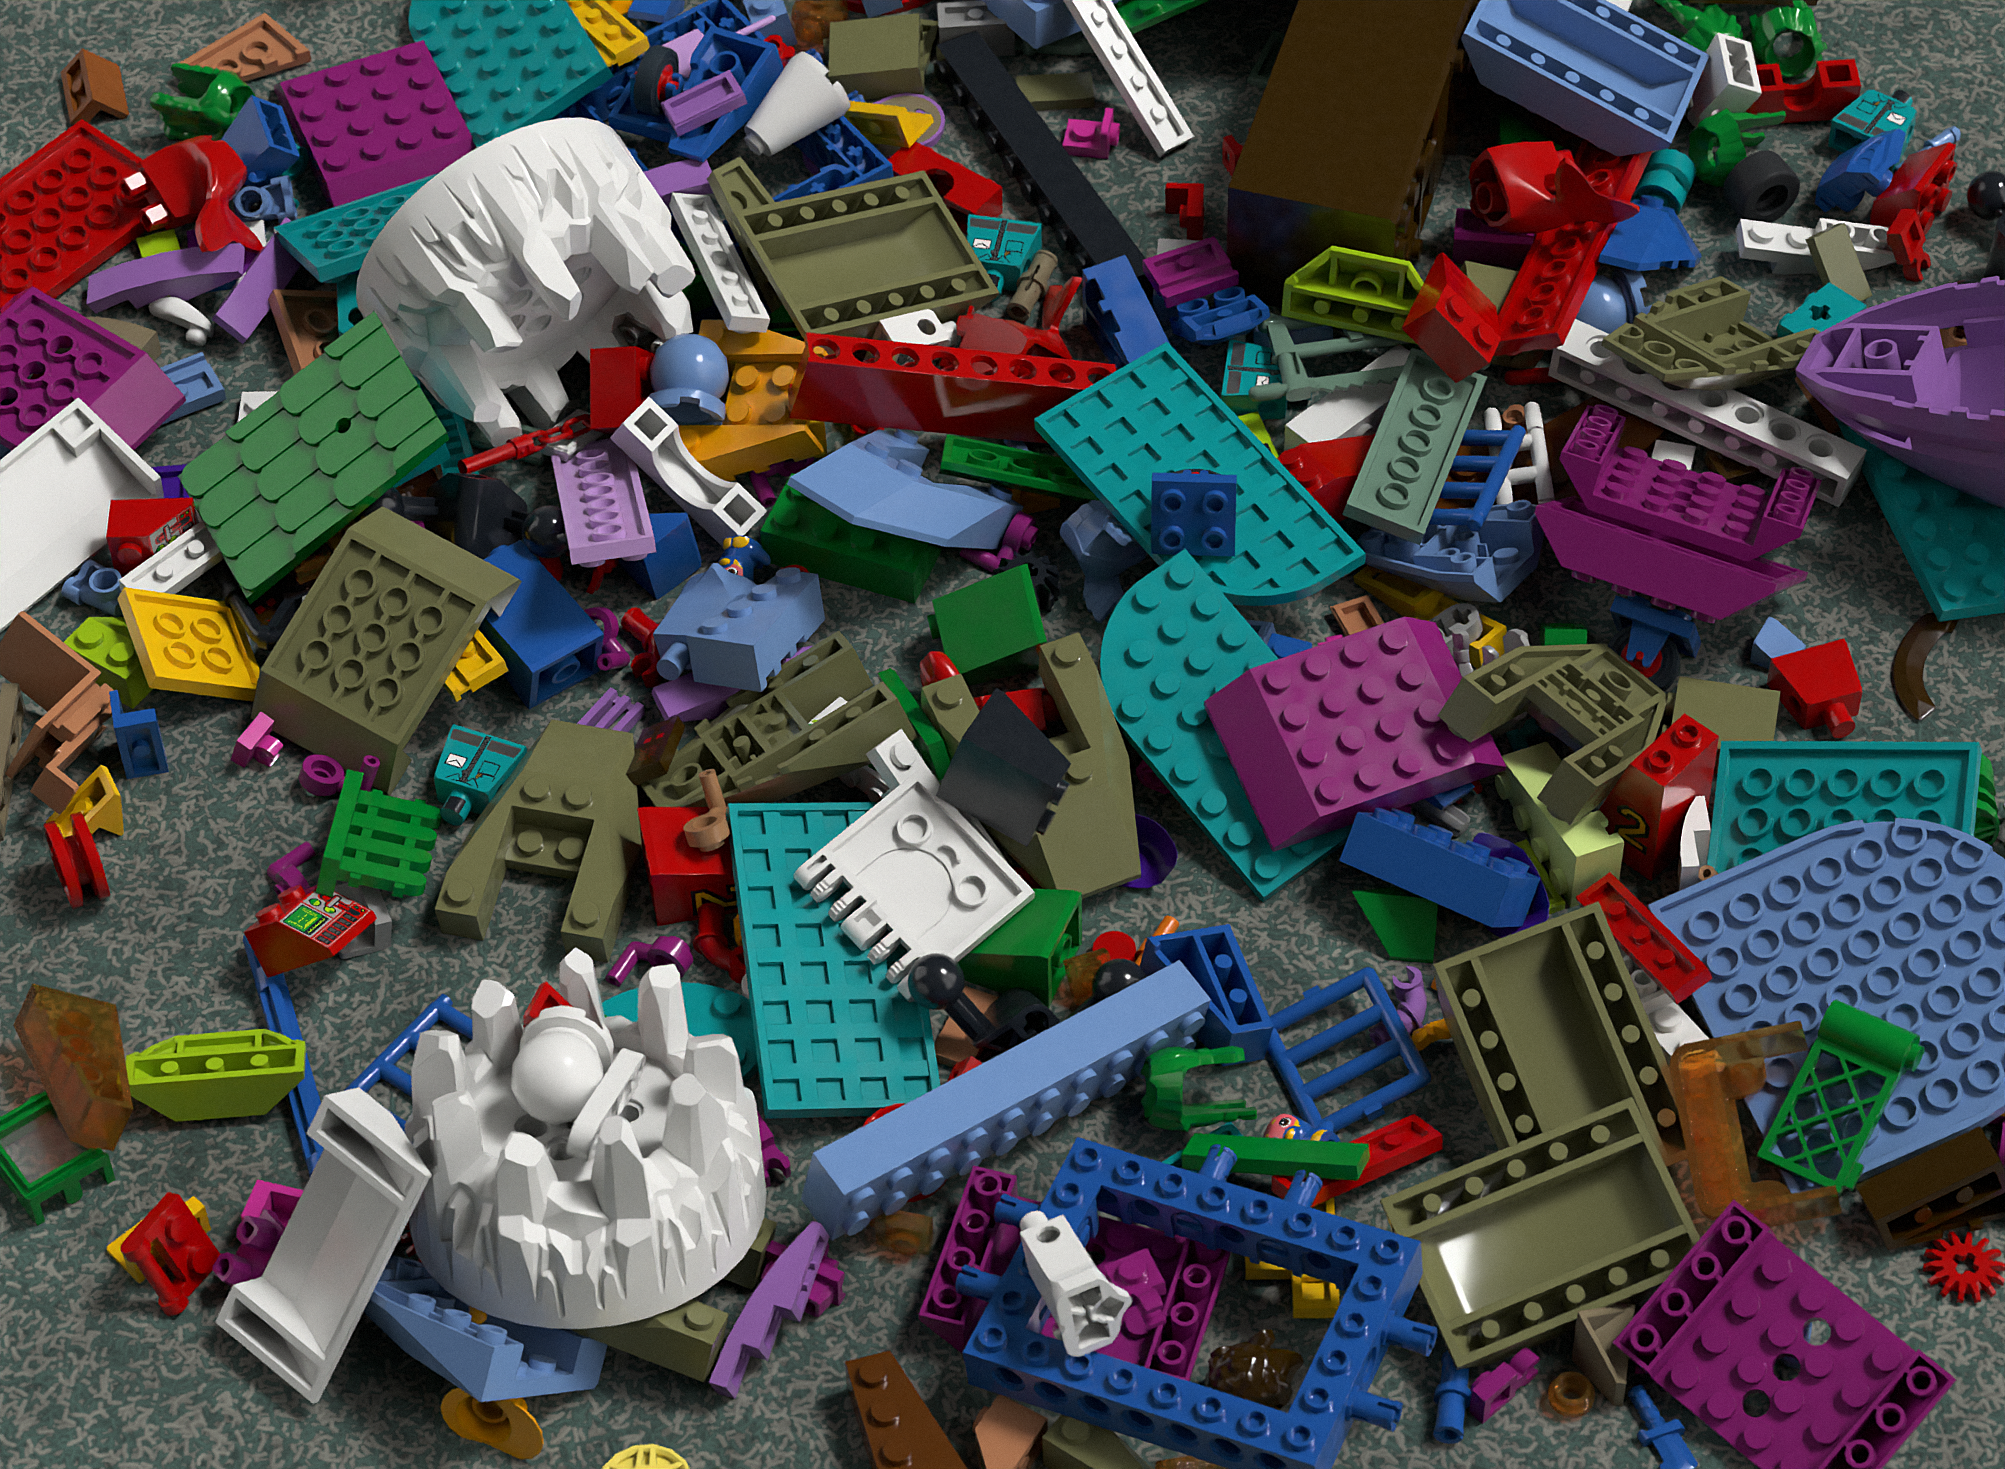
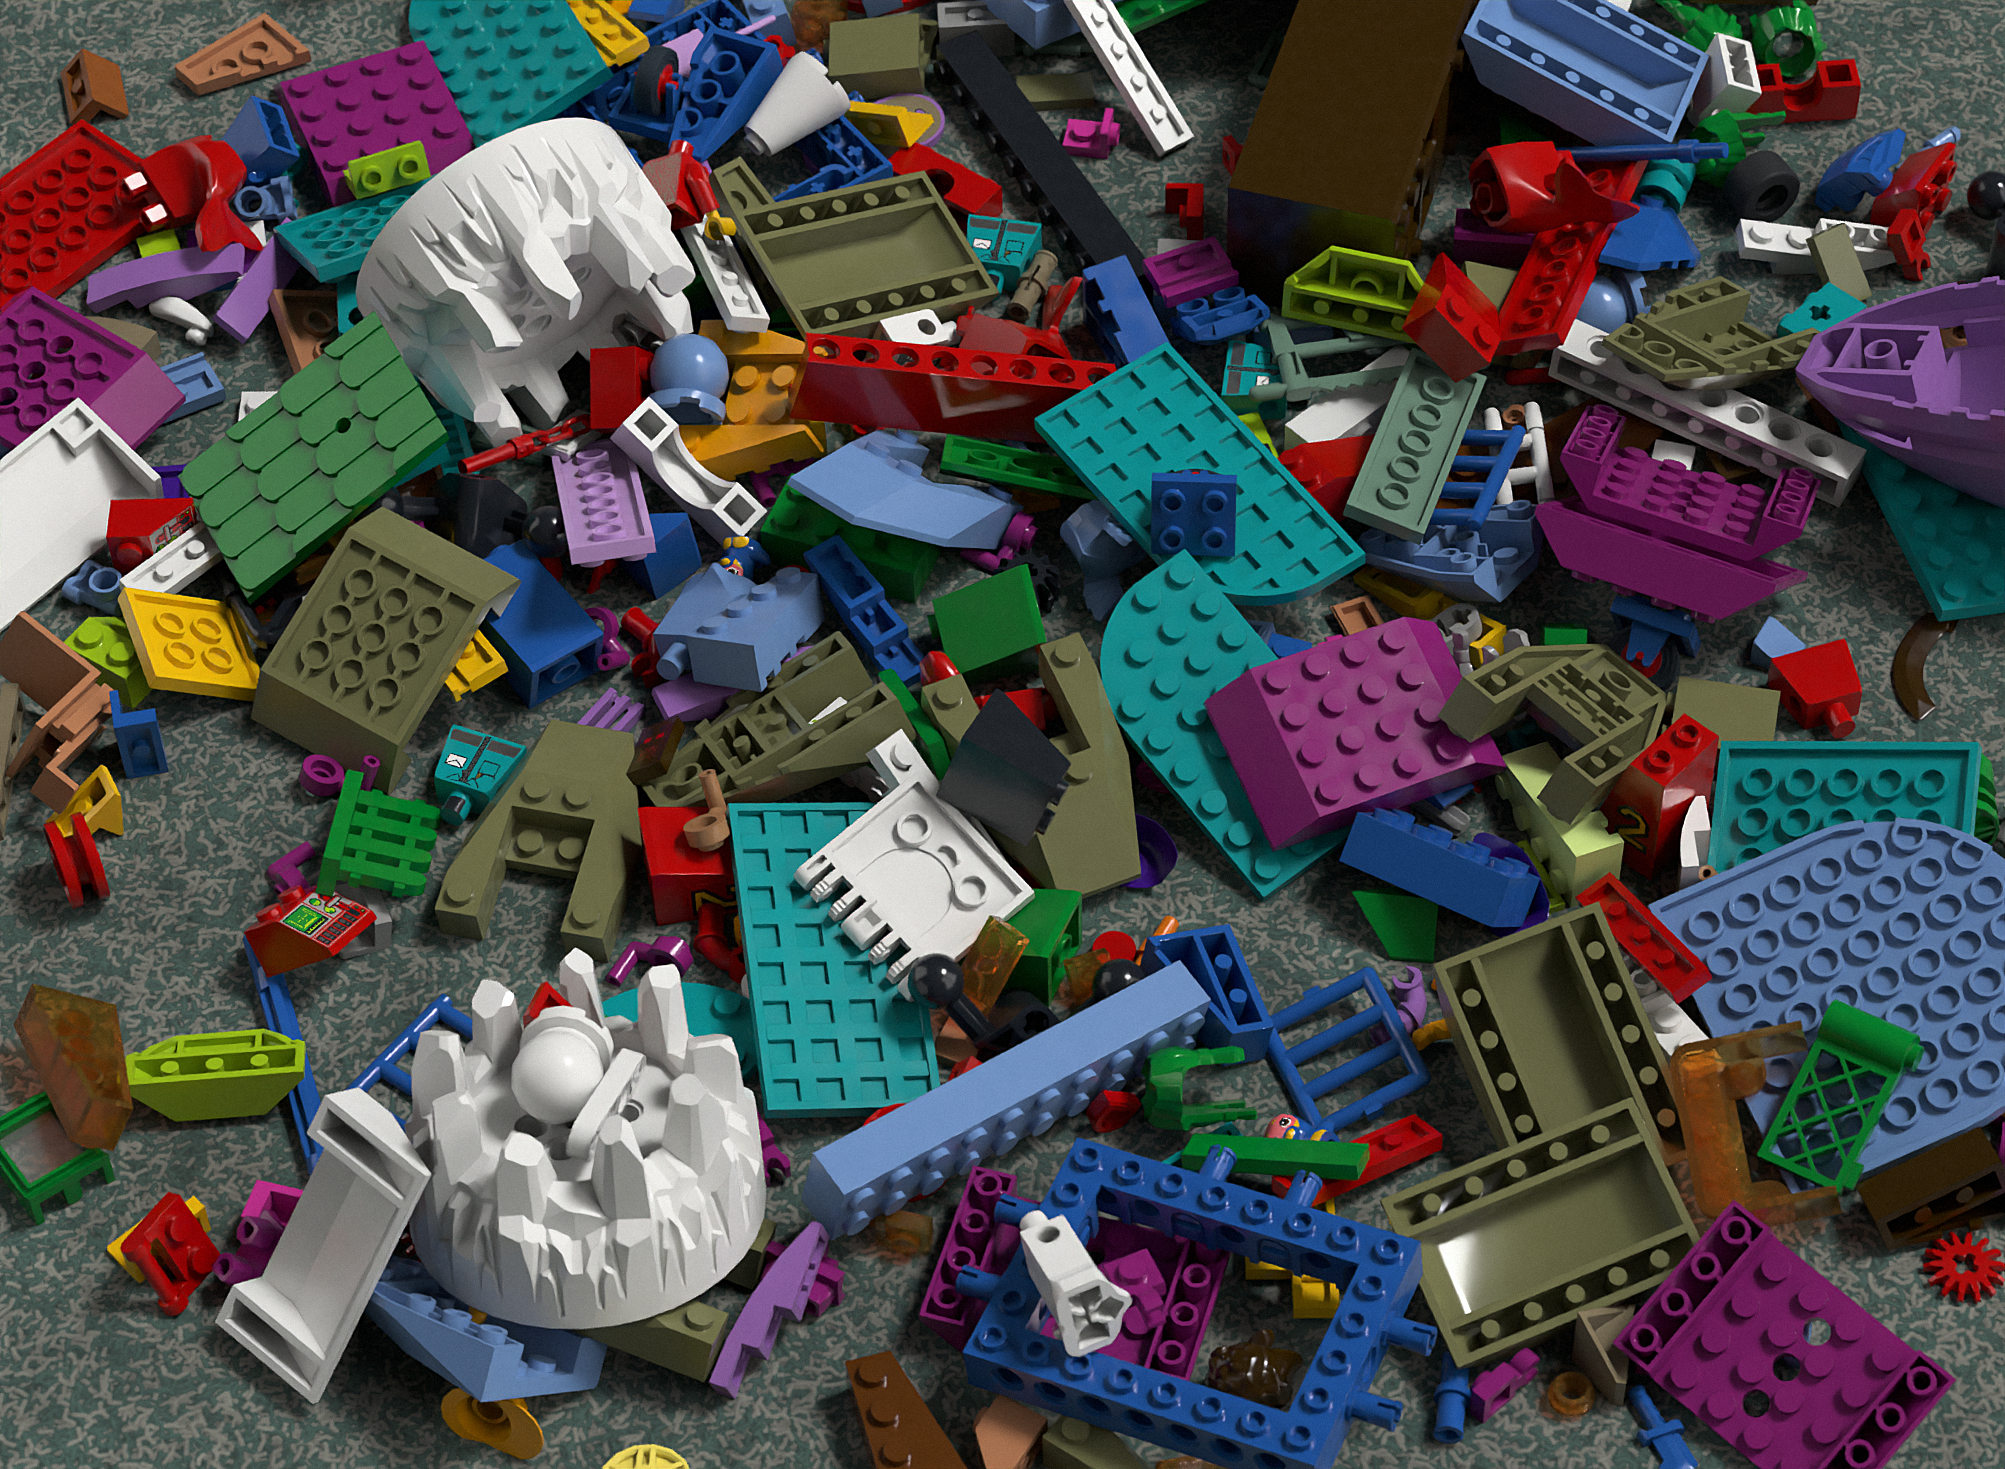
(207, 103): green piece -> none
(257, 743): dark pink tile -> none
(387, 170): none -> lime bracket
(687, 191): none -> red torso
(703, 103): medium lavender tile -> none
(864, 609): none -> blue slope
(991, 962): none -> clear orange plate
(1111, 1110): none -> red tile
(1685, 151): none -> blue bar
(1870, 116): teal torso -> none

